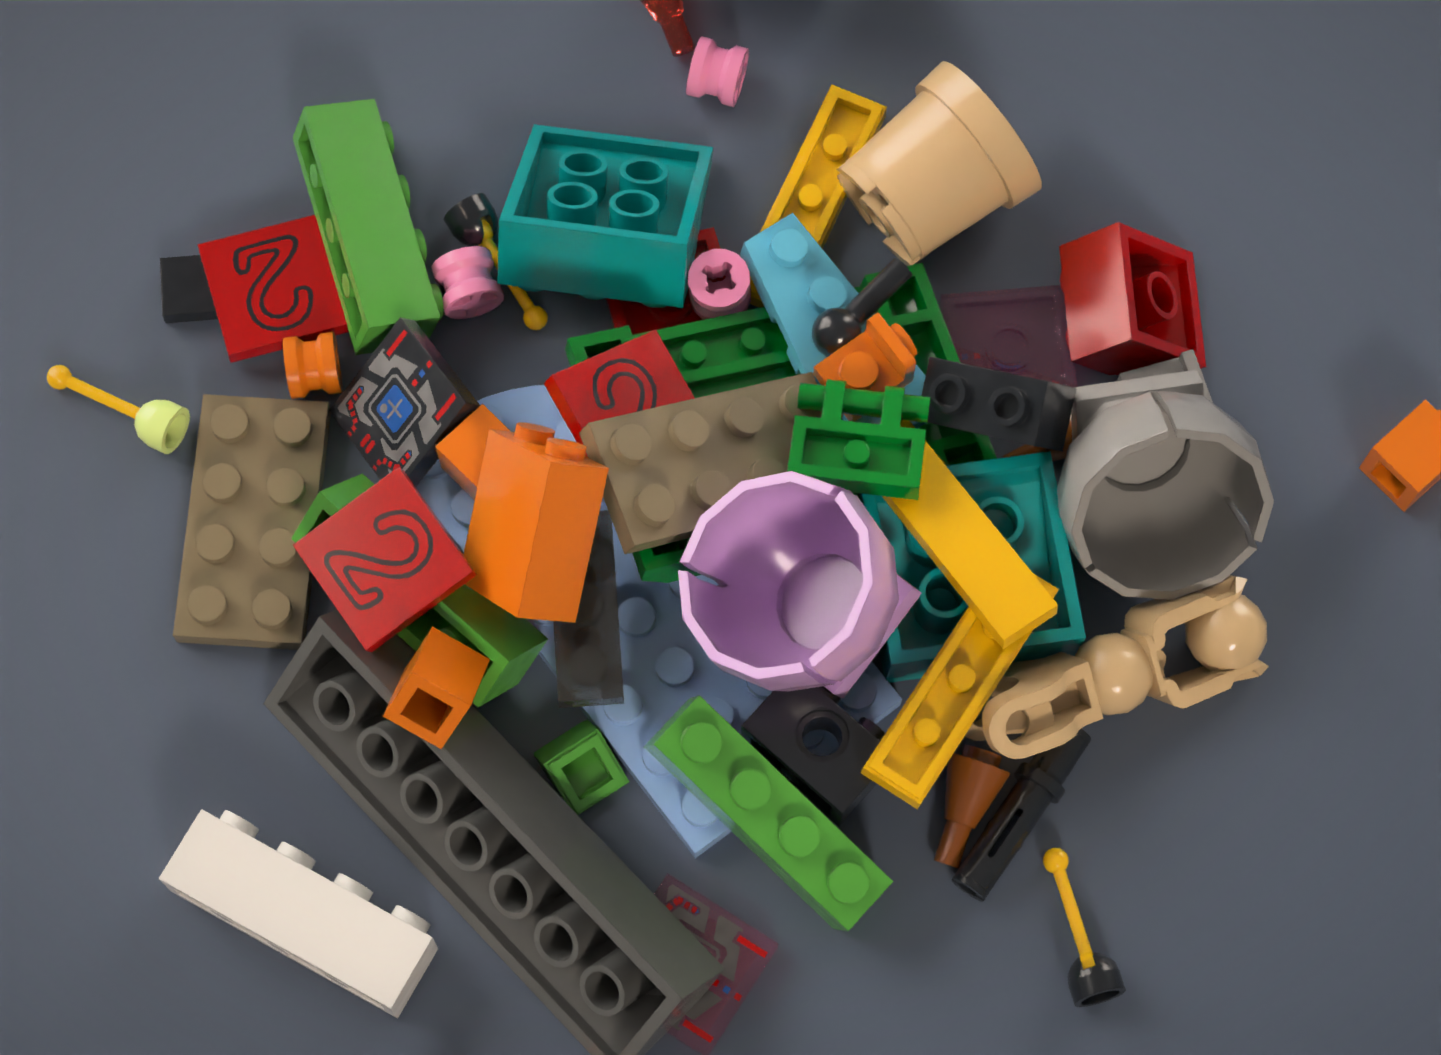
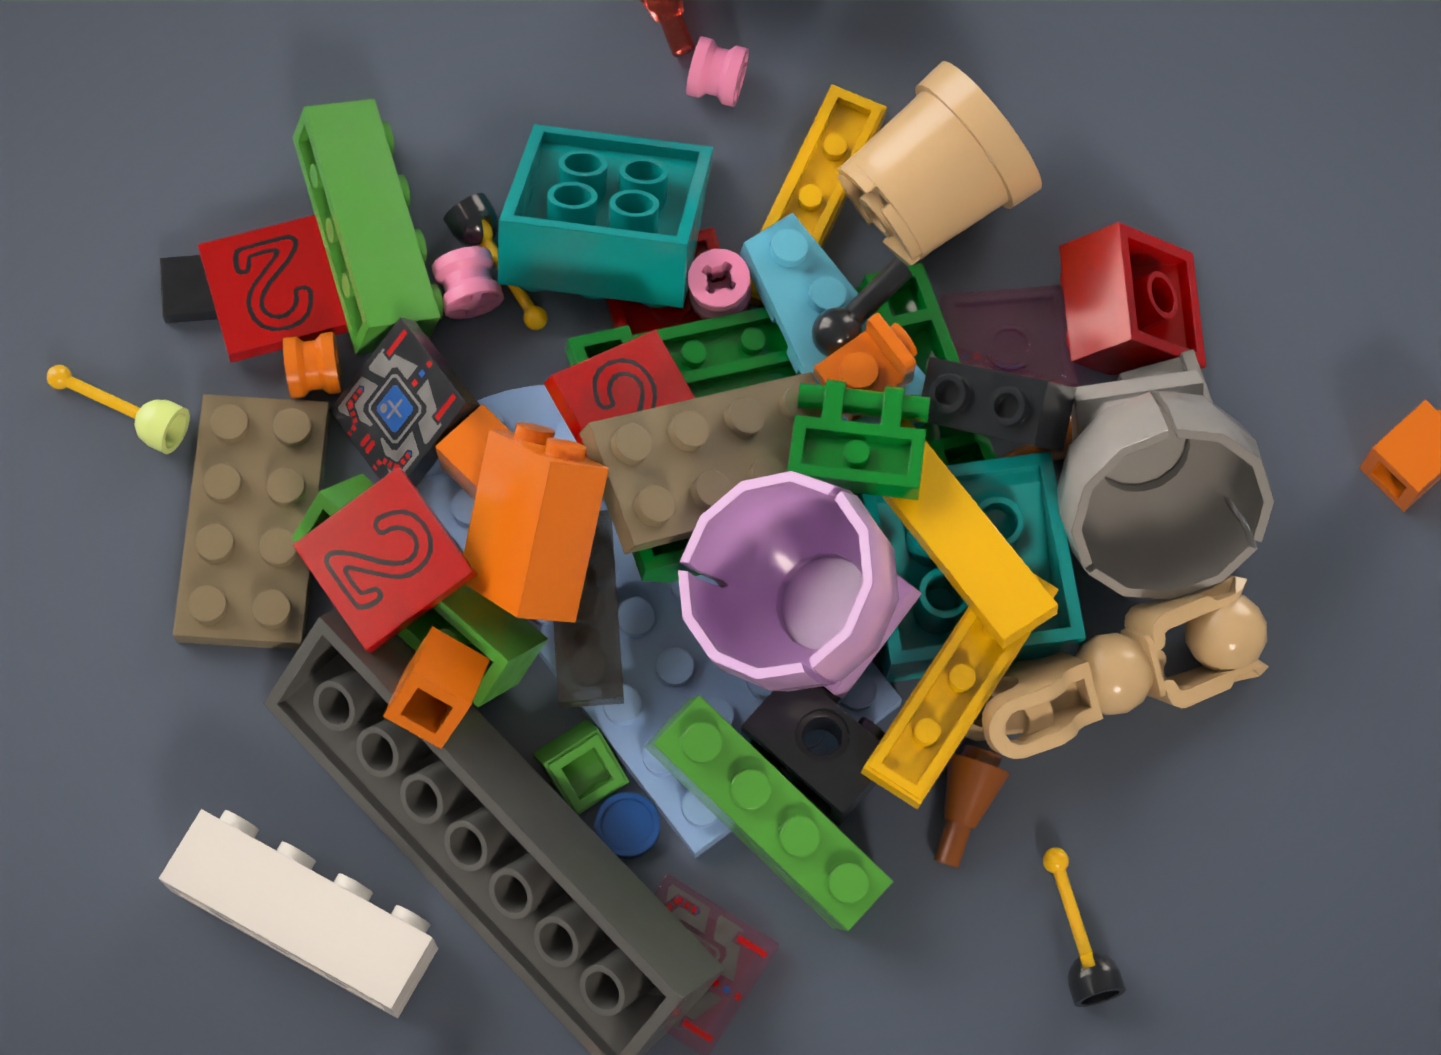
(628, 824): none -> blue piece
(1035, 788): black pin -> none

